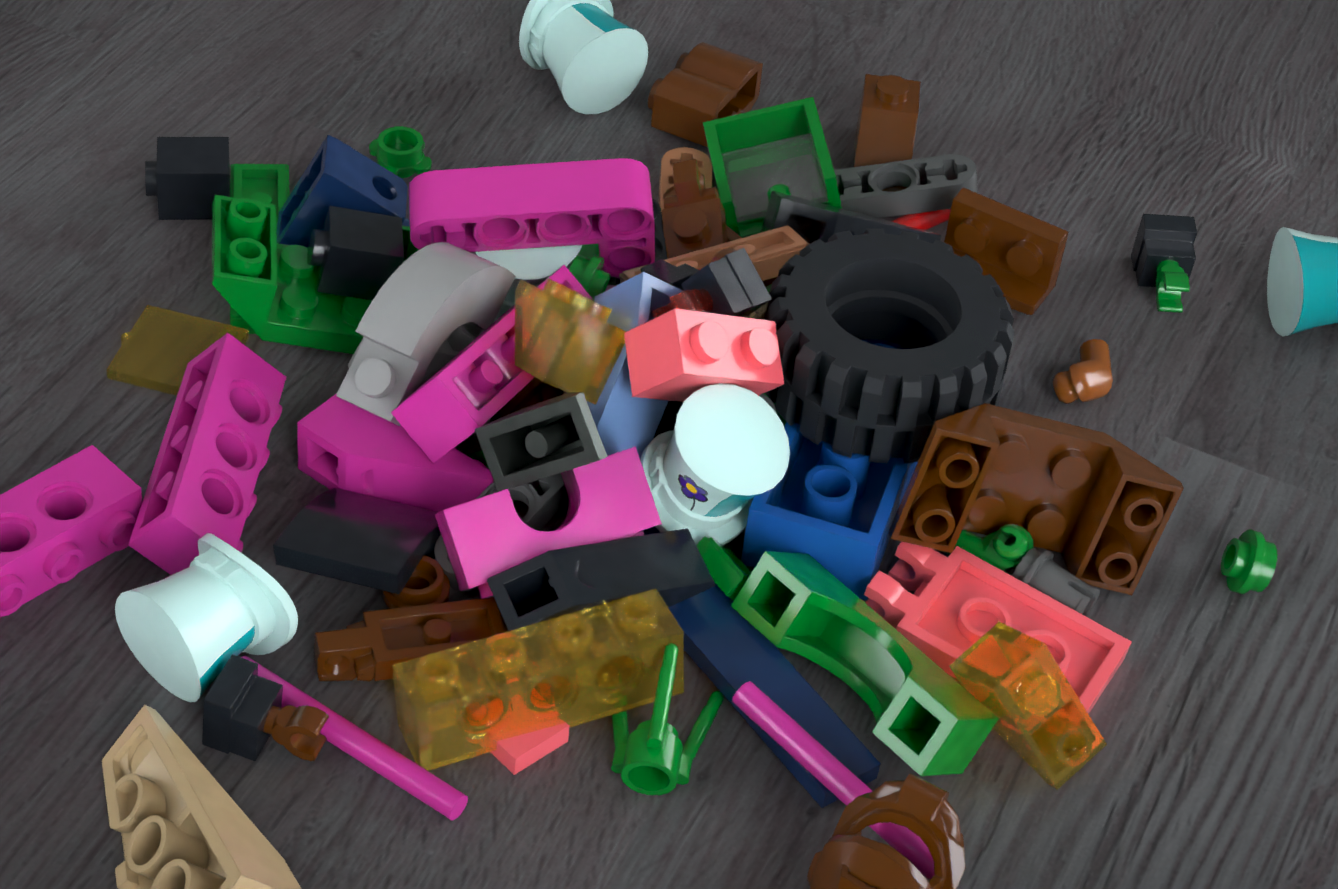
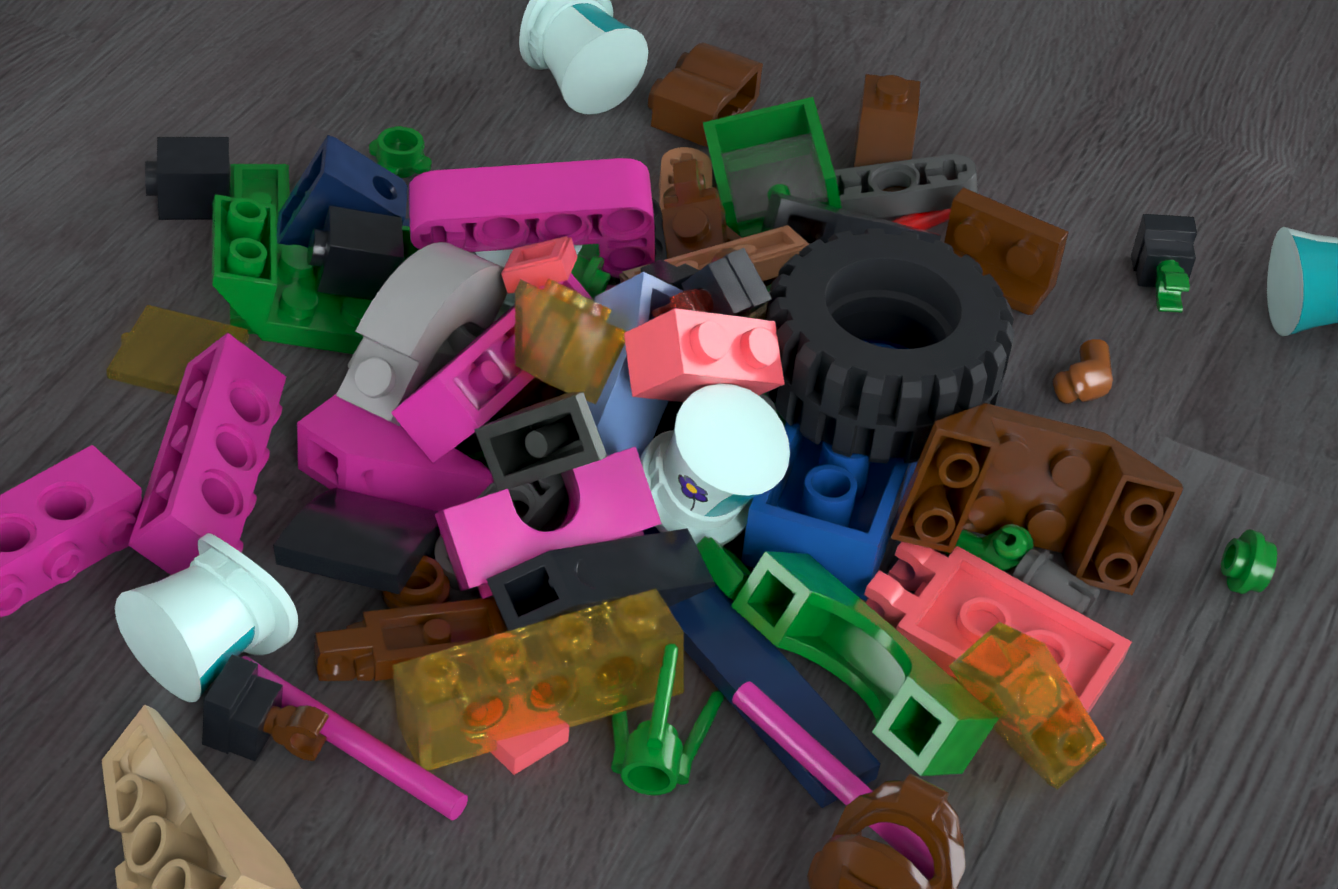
(539, 262): none -> coral tile

